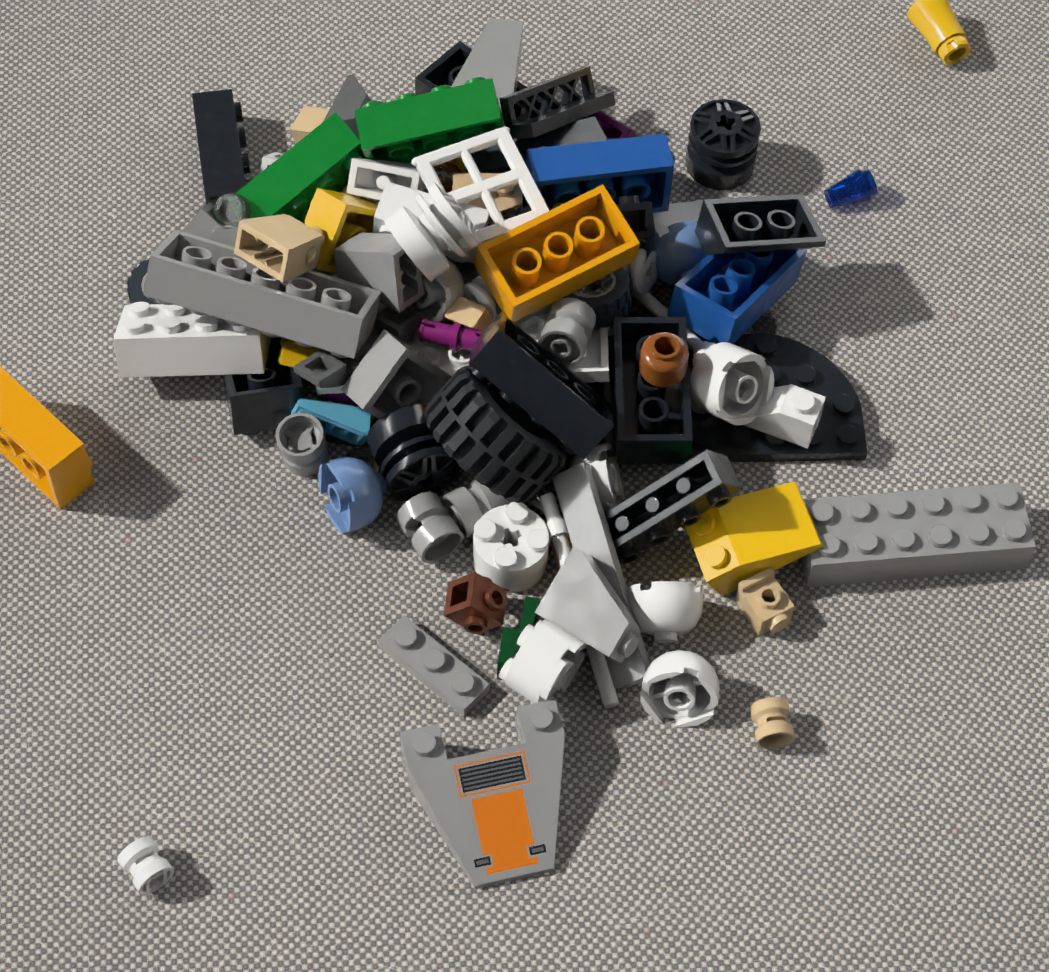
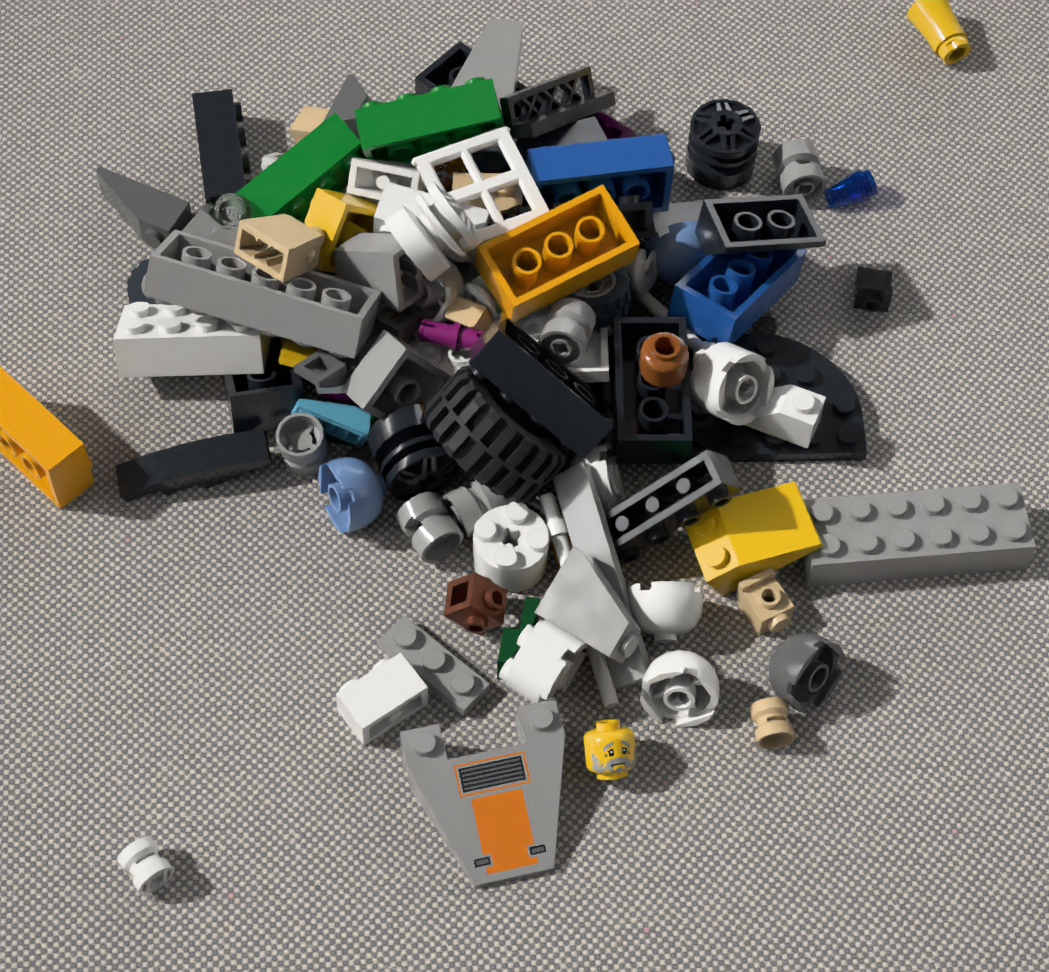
(144, 208): none -> dark grey slope
(194, 462): none -> black slope
(381, 698): none -> white brick
(610, 750): none -> yellow head
(799, 169): none -> light grey wheel
(805, 670): none -> dark grey cylinder
(873, 289): none -> black bracket

